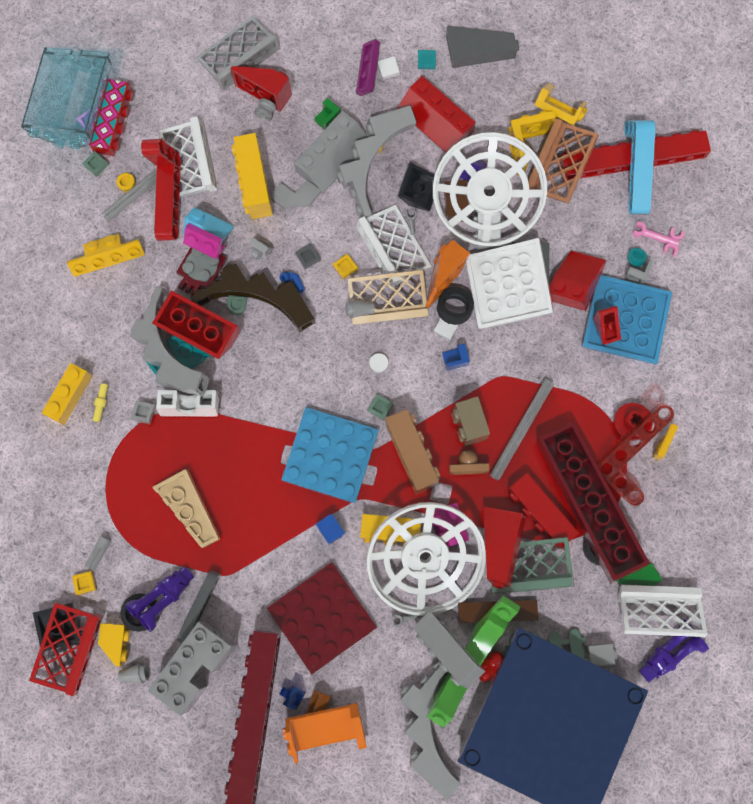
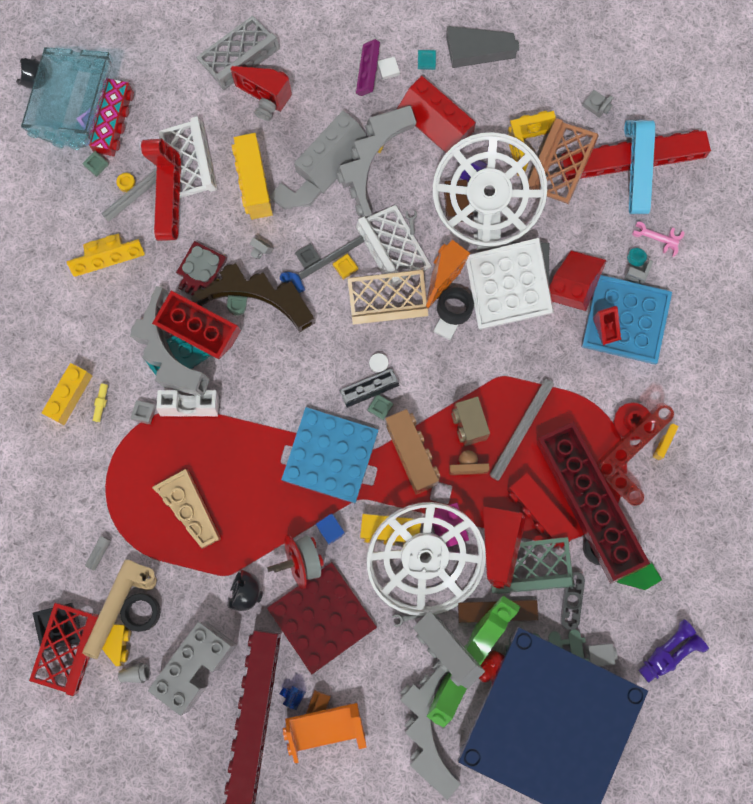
(28, 72): none -> black helmet
(84, 583): yellow tile -> none
(129, 575): none -> tan axle
(170, 588): dark purple piece -> none
(199, 605): dark grey beam -> none
(203, 241): dark pink bracket -> none
(208, 223): medium azure slope -> none
(245, 591): none -> black cylinder
(302, 560): none -> piece
(328, 114): green panel -> none
(331, 257): none -> dark grey bar
(358, 308): light grey cone -> none
(369, 388): none -> tile
(417, 187): black slope -> none
(456, 358): blue panel -> none
(560, 109): yellow panel -> none
(564, 614): none -> dark grey beam
(598, 103): none -> light grey bracket
(660, 597): white fence -> none

